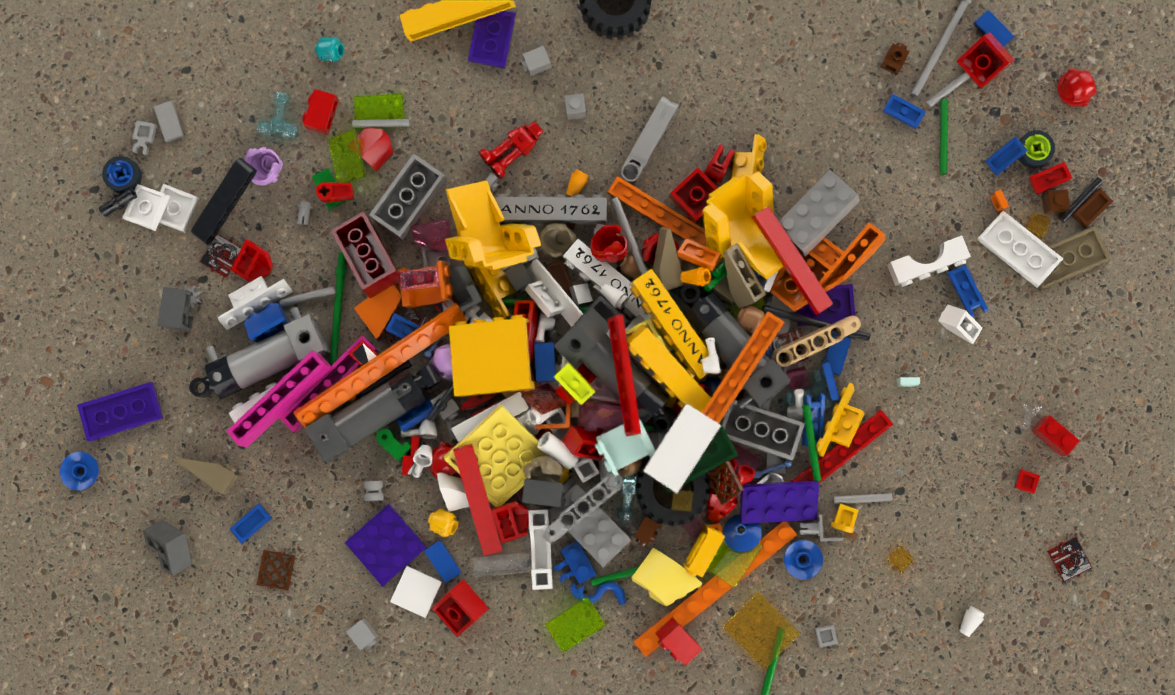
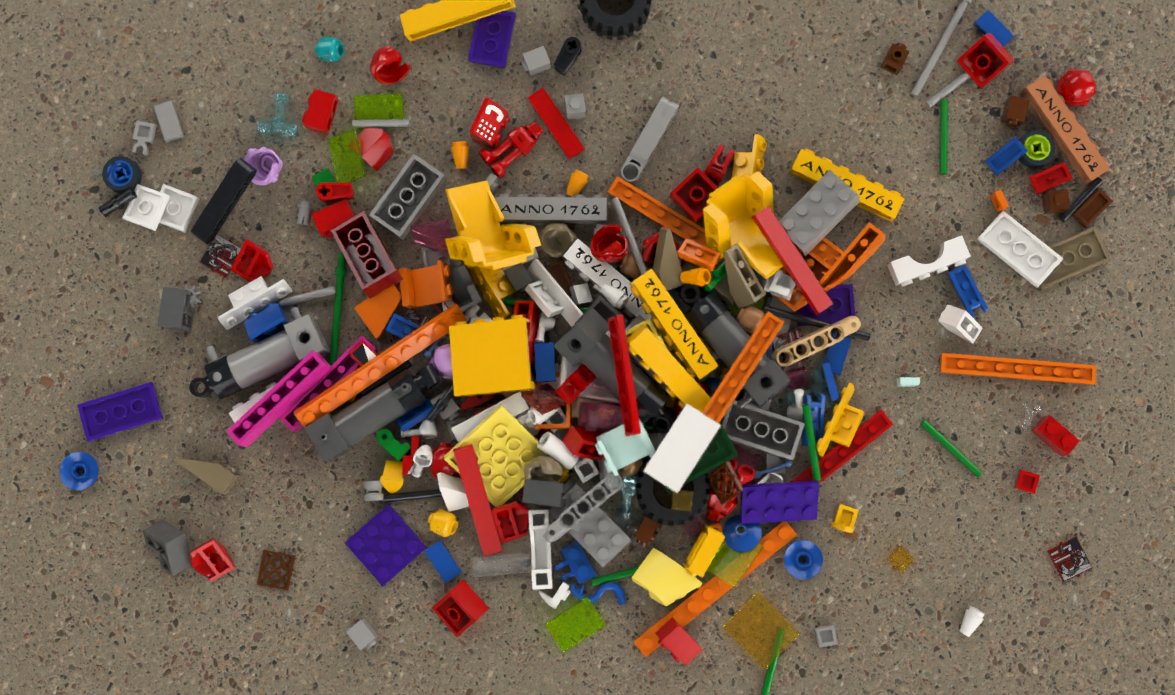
(211, 560): none -> red slope
(250, 523): blue tile -> none
(332, 216): none -> red brick
(386, 66): none -> red helmet
(392, 476): none -> yellow tile
(412, 495): none -> black bar
(416, 591): white tile -> none
(418, 278): clear pink slope -> none
(460, 154): none -> light orange cone
(489, 124): none -> red slope
(556, 123): none -> red tile
(562, 593): none -> white plate
(566, 56): none -> black piece
(574, 383): neon yellow plate -> none
(711, 363): white bar -> none
(782, 286): none -> white panel
(817, 528): light grey bracket -> none
(862, 498): light grey bar -> none
(871, 195): none -> yellow brick
(904, 111): blue plate -> none
(951, 448): none -> green bar
(1015, 111): none -> reddish brown brick
(1017, 368): none -> orange plate
(1038, 225): clear yellow tile -> none
(1065, 129): none -> nougat brick

